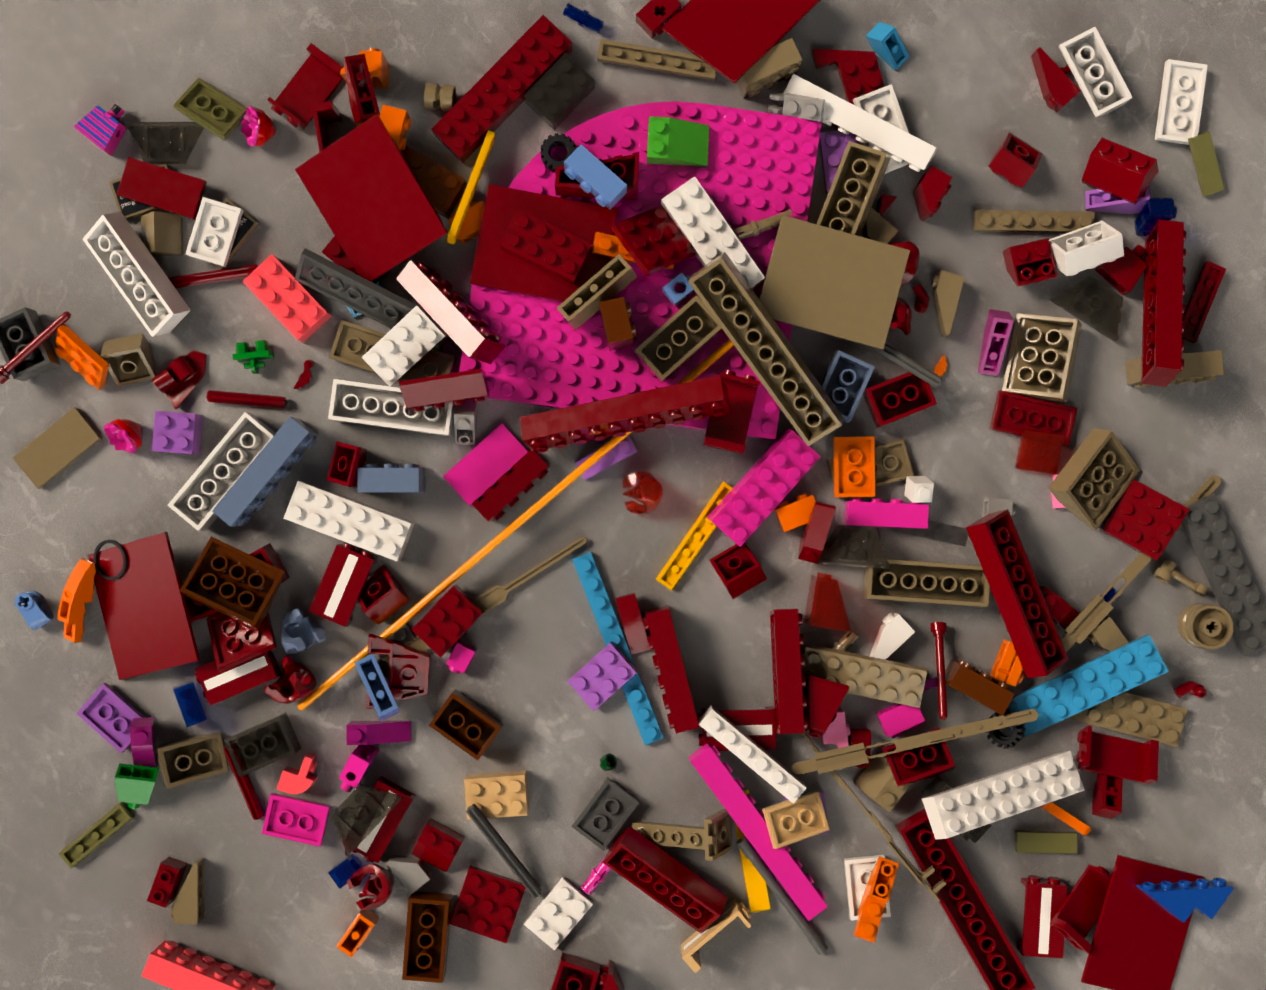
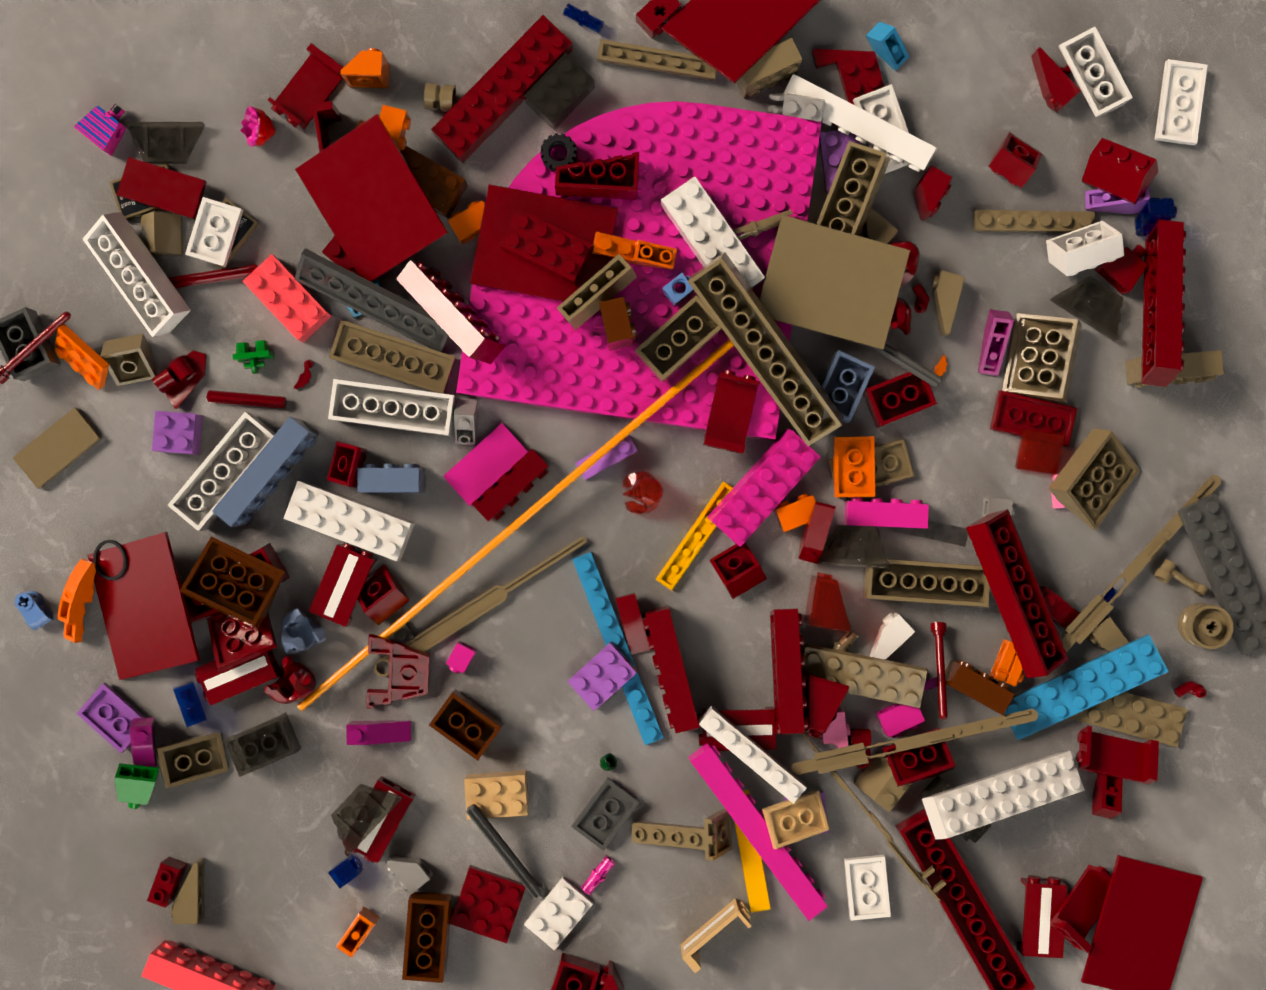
(96, 834): olive tile -> none
(124, 434): hair -> none
(211, 109): olive tile -> none
(247, 791): dark red axle -> none
(296, 819): dark pink plate -> none
(297, 781): coral brick -> none
(357, 766): dark pink torso -> none
(360, 88): dark red slope -> none
(377, 687): medium blue brick -> none
(379, 884): dark red piece -> none
(404, 345): white plate -> none
(438, 845): dark red slope -> none
(445, 389): dark red slope -> none
(448, 620): dark red brick -> none
(471, 187): yellow tile -> none
(595, 177): medium blue brick -> none
(626, 414): dark red brick -> none
(653, 240): dark red plate -> none
(665, 880): dark red brick -> none
(677, 142): bright green slope -> none
(812, 936): dark grey piece -> none
(874, 898): orange slope -> none
(884, 203): dark red slope -> none
(919, 489): white brick -> none
(1006, 740): black tyre -> none
(1030, 262): dark red slope -> none
(1045, 842): olive tile -> none
(1067, 818): orange beam -> none
(1145, 520): dark red plate -> none
(1184, 896): blue slope -> none
(1201, 300): dark red plate -> none
(1206, 163): olive tile -> none

